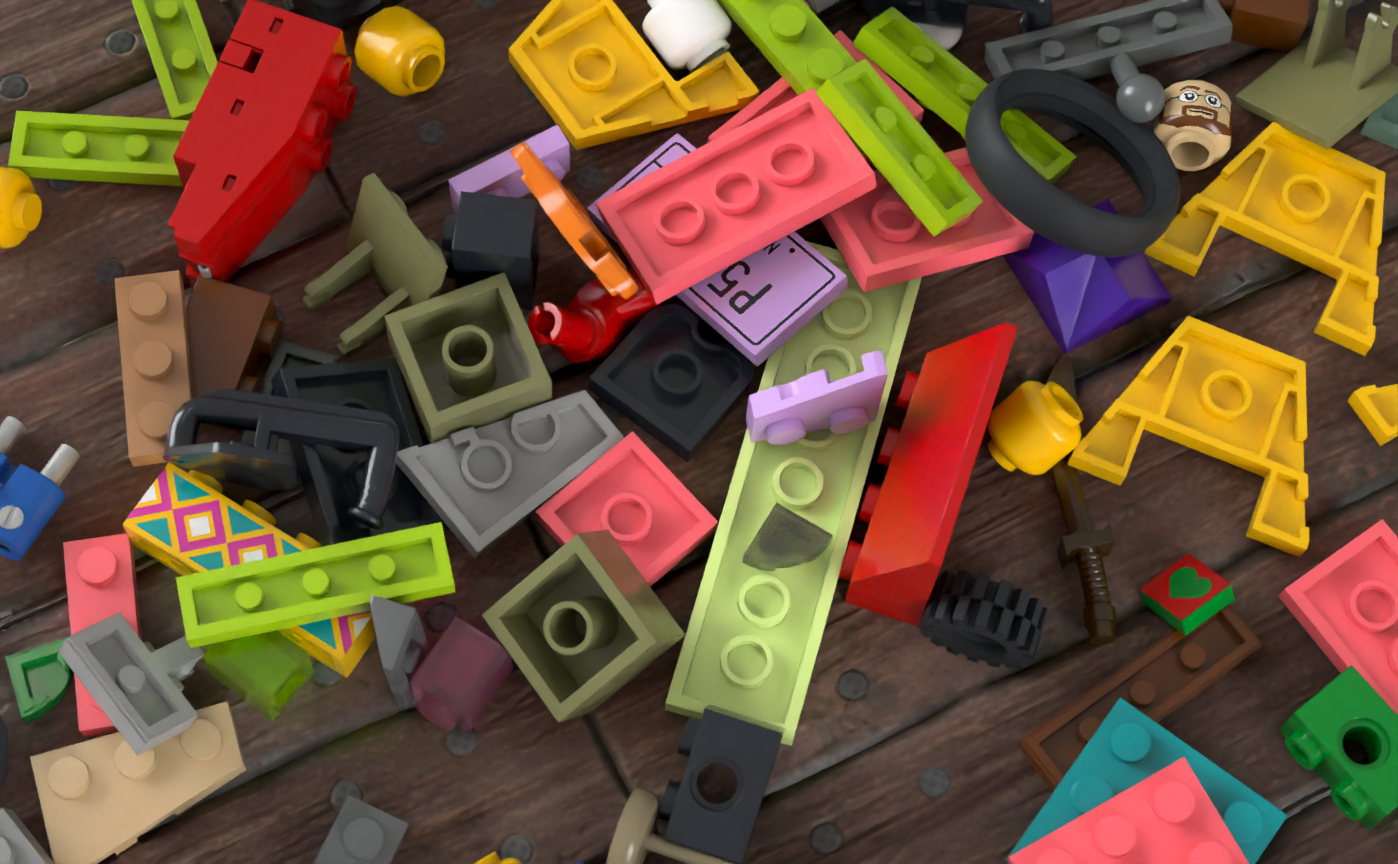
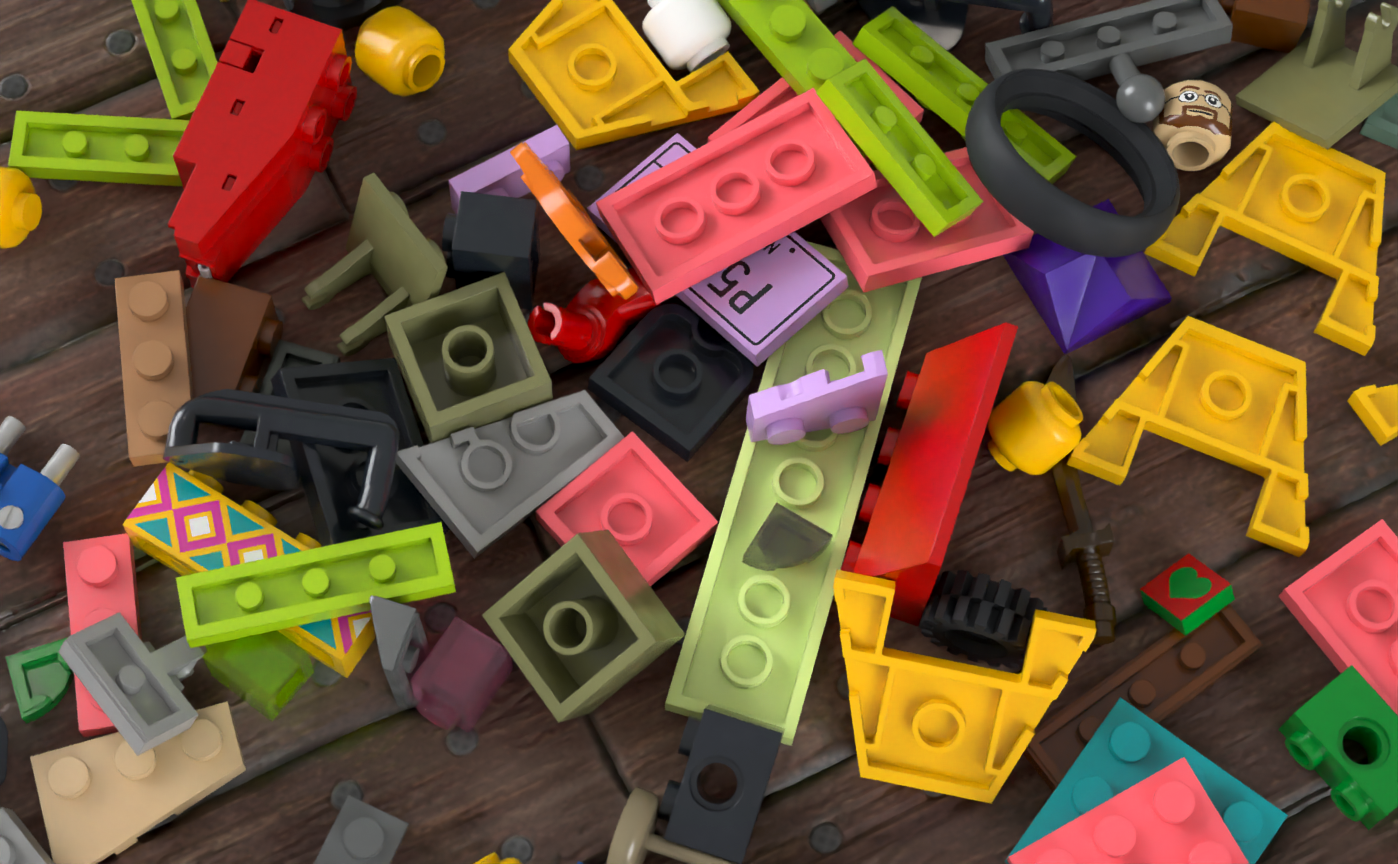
(941, 719): none -> yellow wing

